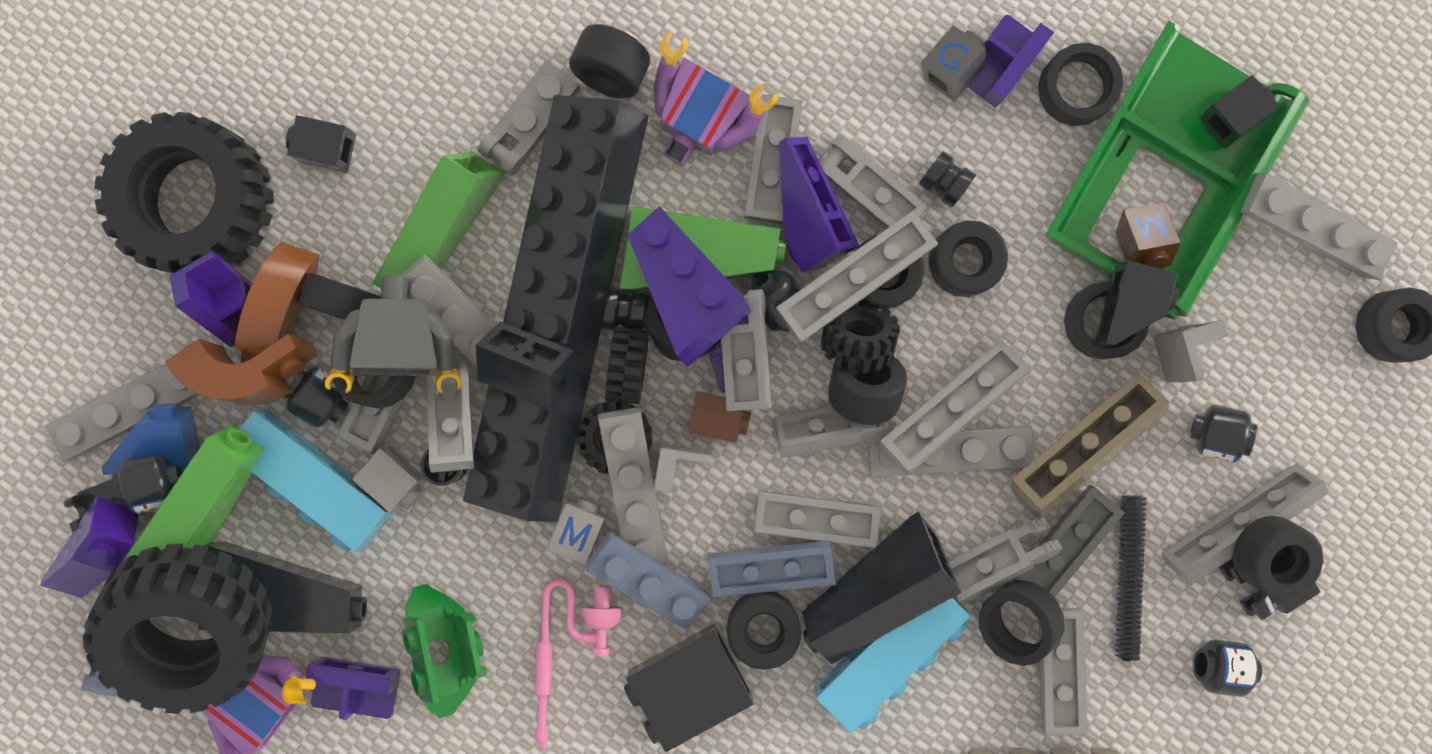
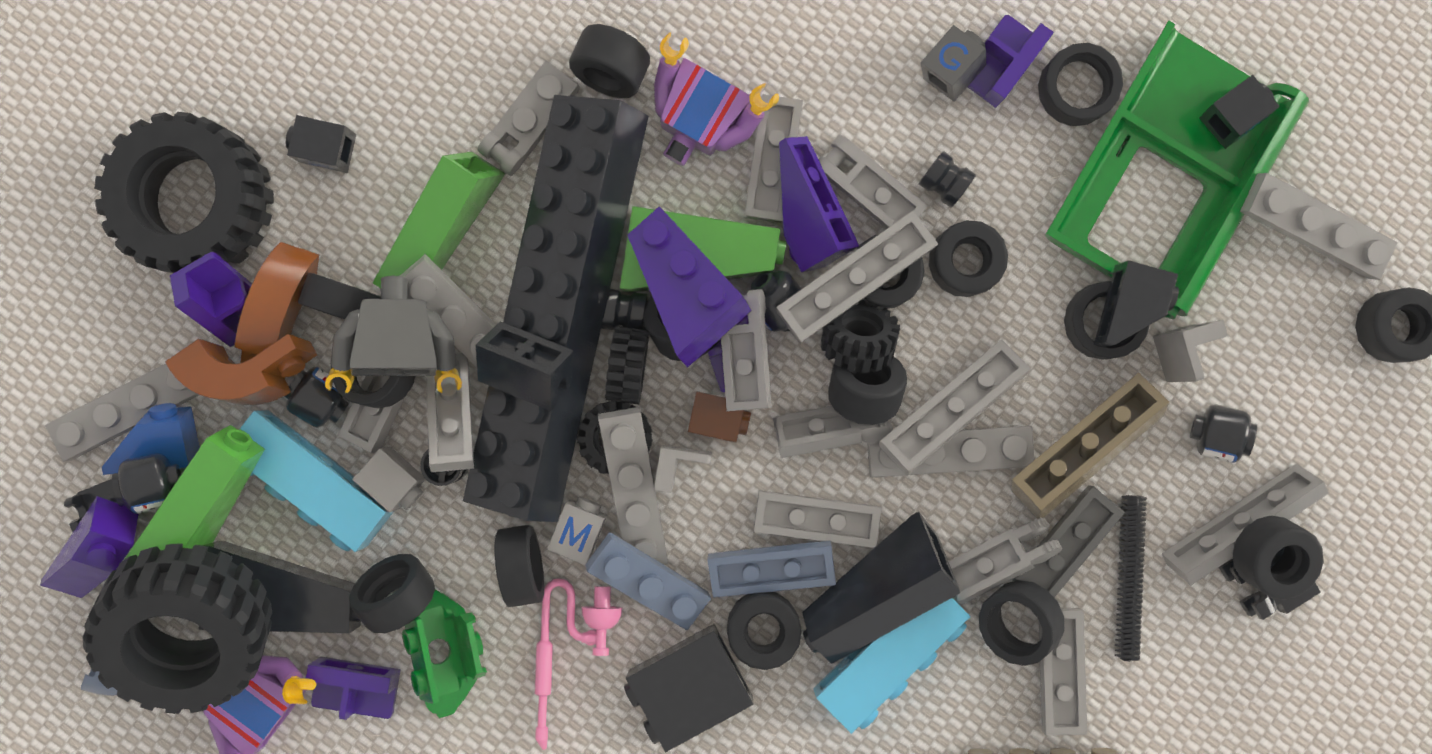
(401, 607): none -> black tyre
(519, 566): none -> black tyre
(1148, 235): brick -> none
(1227, 668): black head -> none

